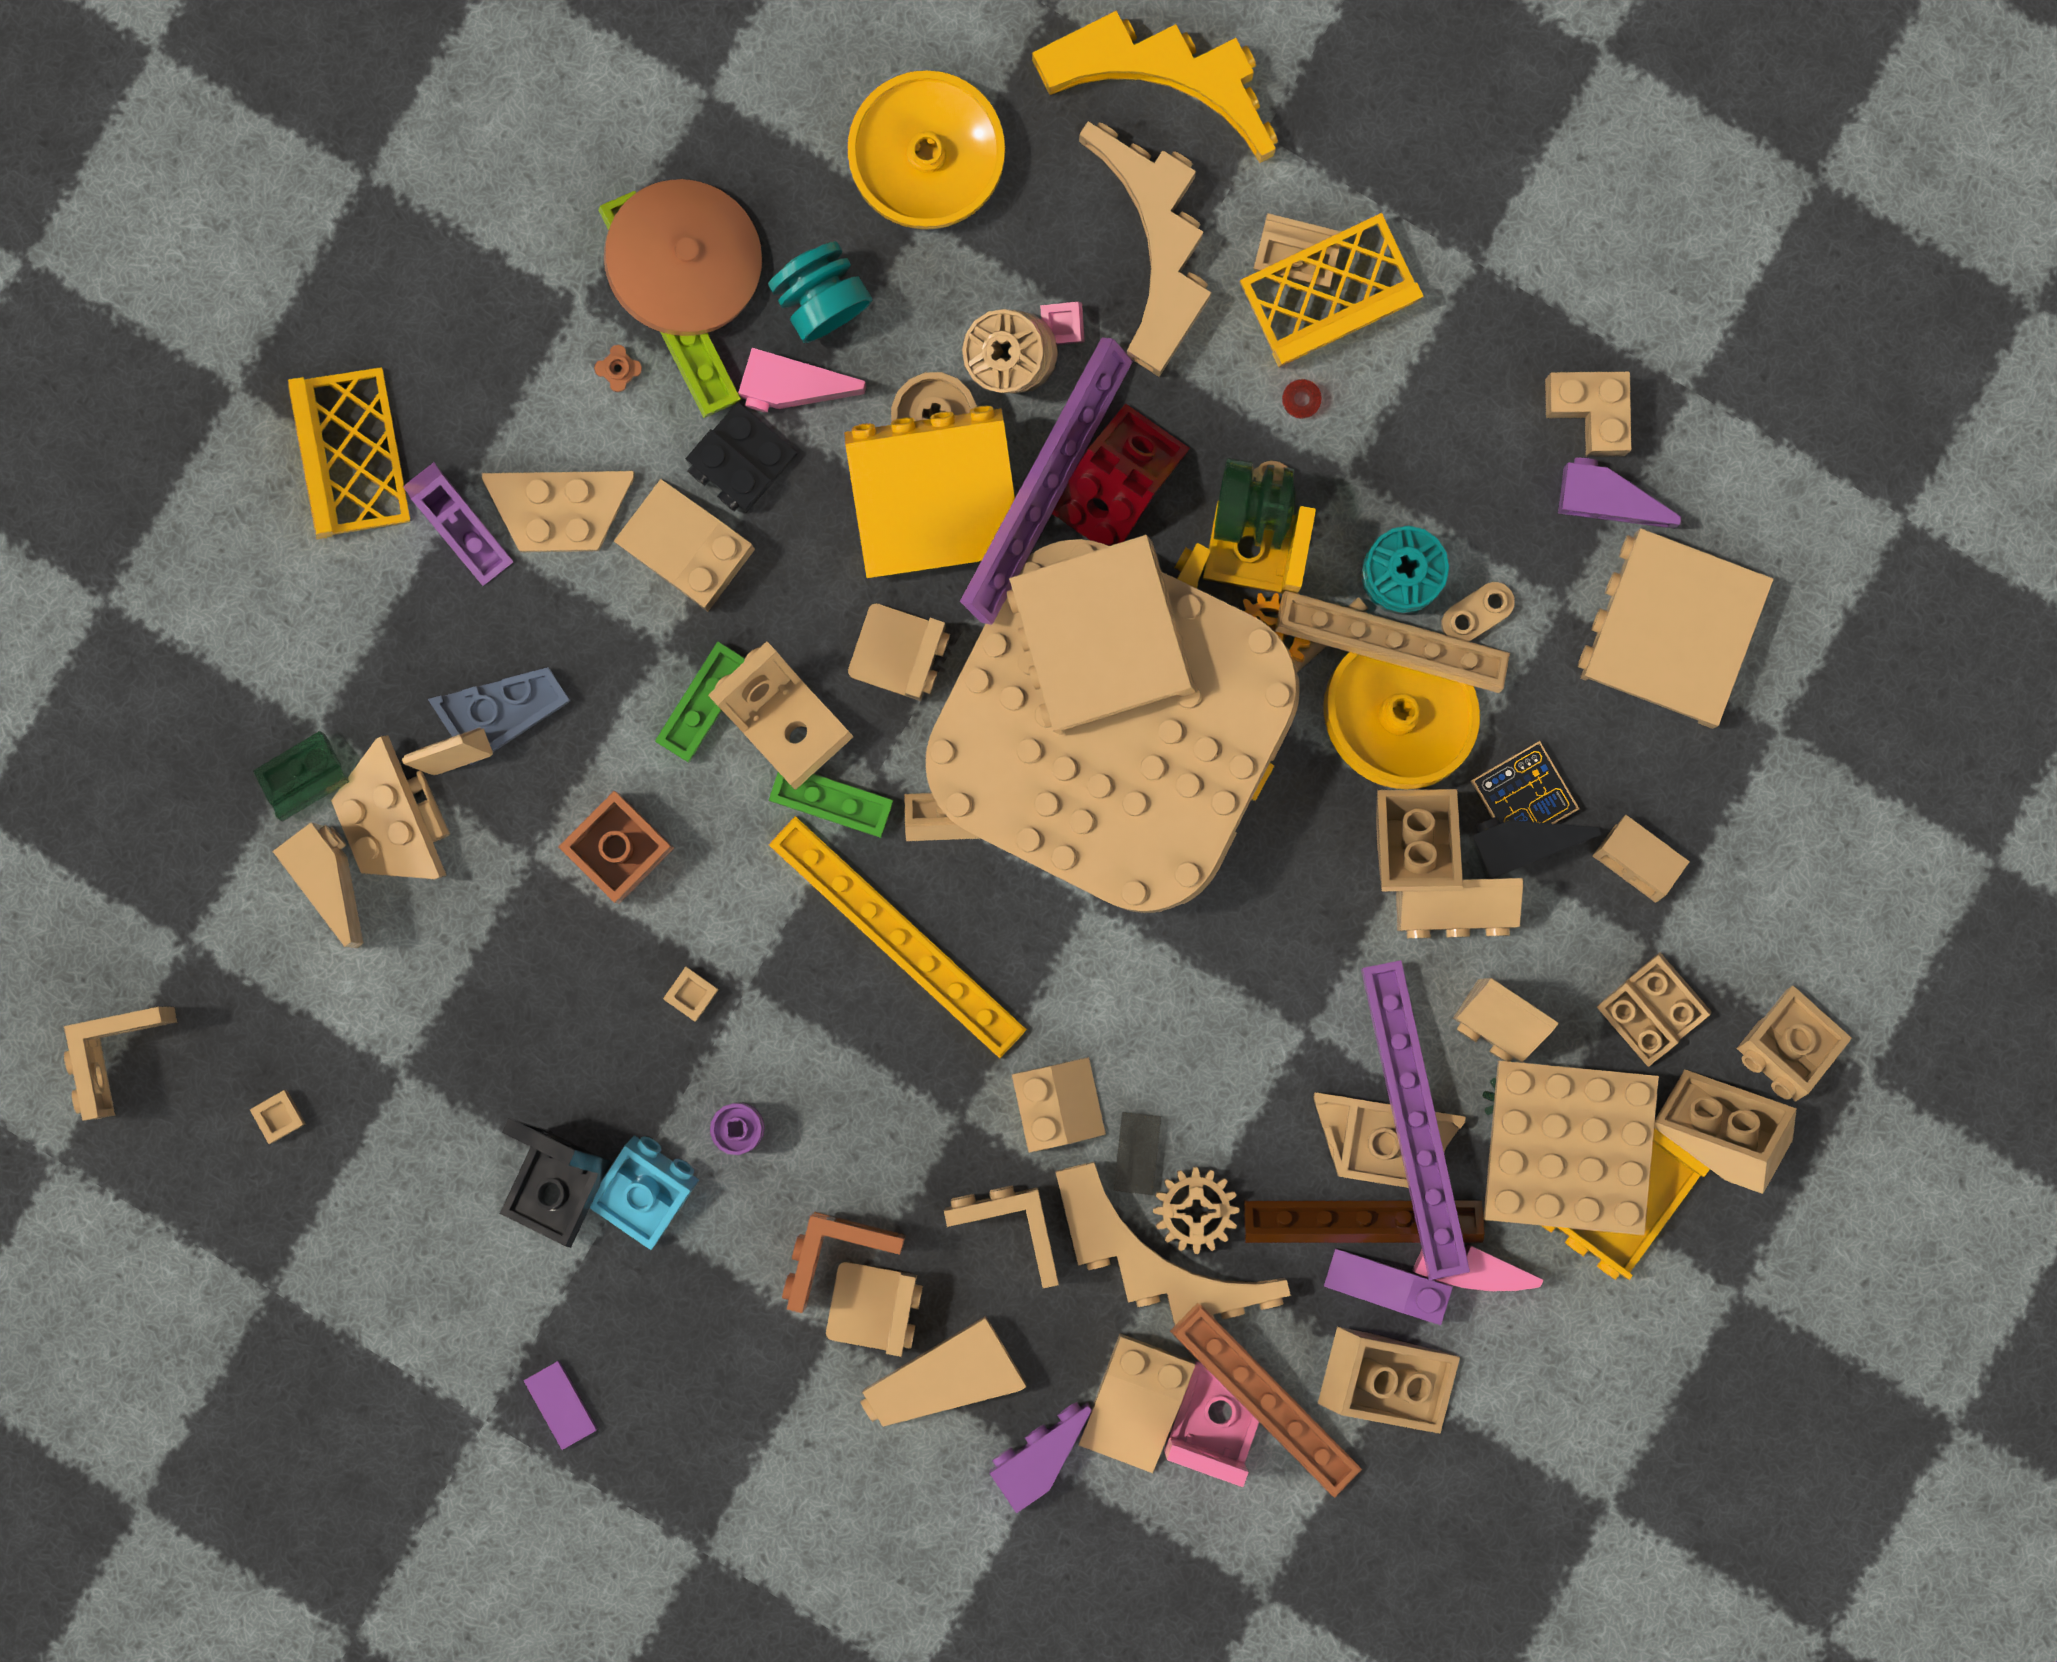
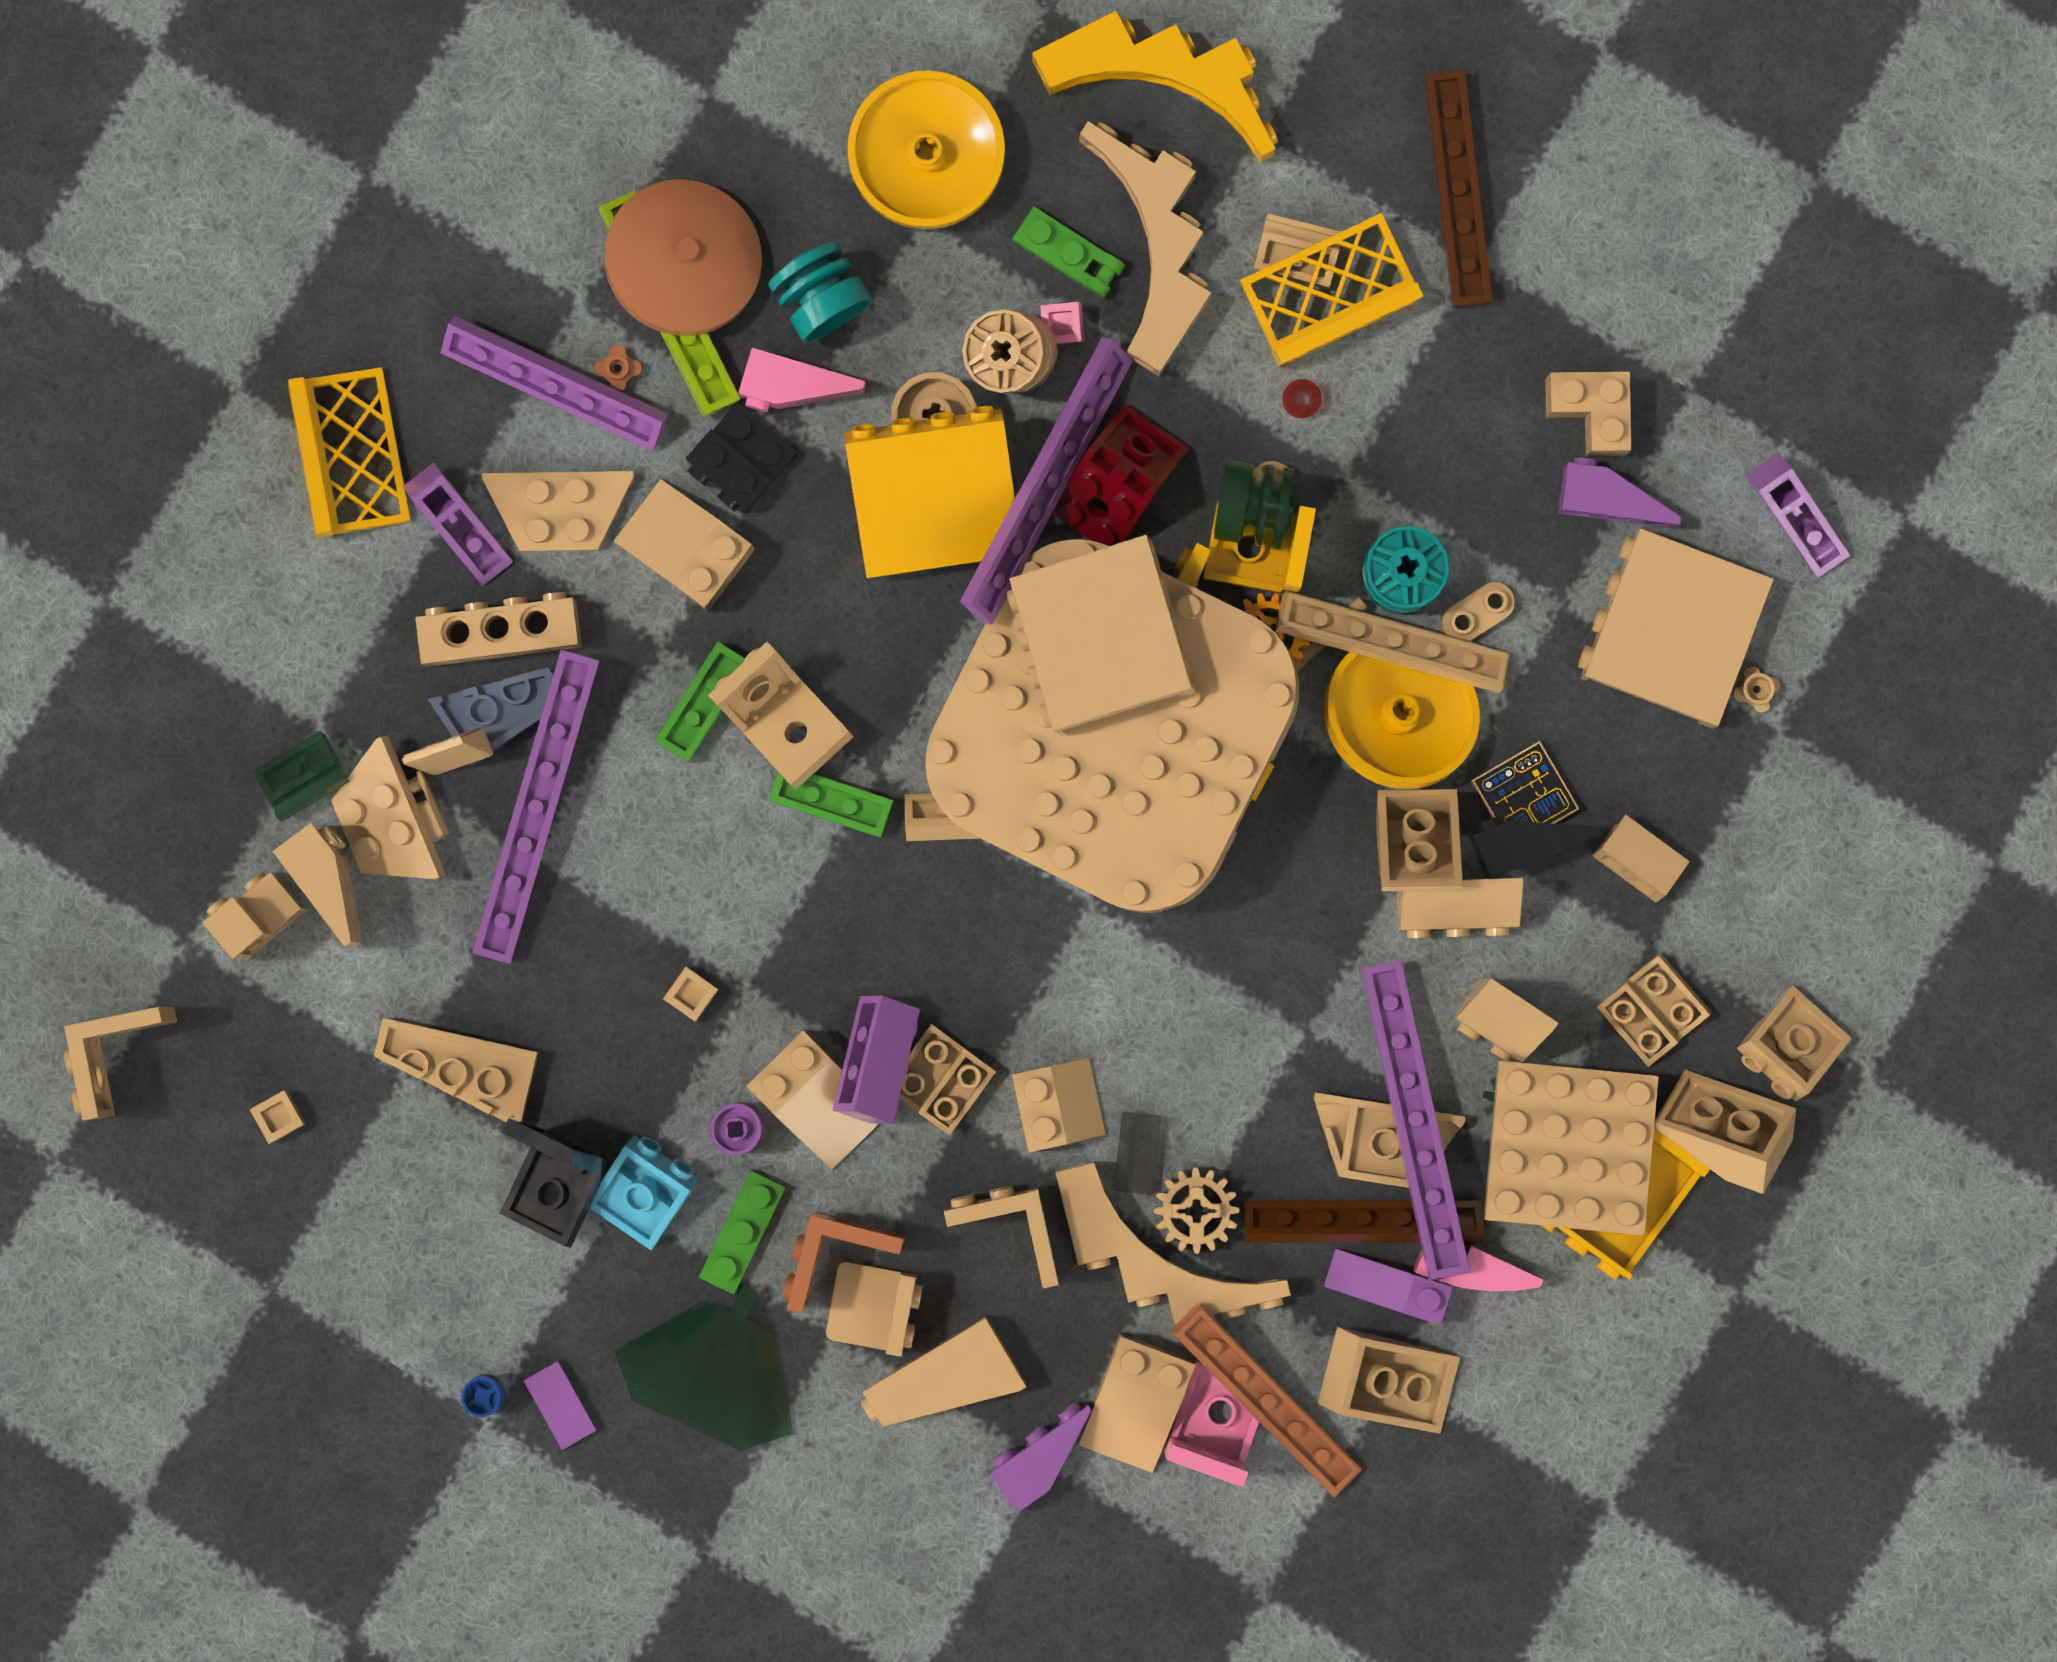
(255, 918): none -> tan brick
(472, 1069): none -> tan wing
(476, 1396): none -> blue wheel
(535, 806): none -> medium lavender plate
(553, 383): none -> medium lavender plate
(560, 633): none -> tan brick
(616, 847): nougat brick -> none
(711, 1374): none -> clear green panel
(742, 1232): none -> bright green plate
(802, 1093): none -> tan slope
(876, 1059): none -> medium lavender brick
(897, 937): yellow tile -> none
(898, 651): tan bracket -> none
(943, 1079): none -> tan slope
(1067, 252): none -> bright green plate
(1458, 188): none -> reddish brown plate
(1767, 685): none -> tan plate
(1798, 514): none -> medium lavender slope

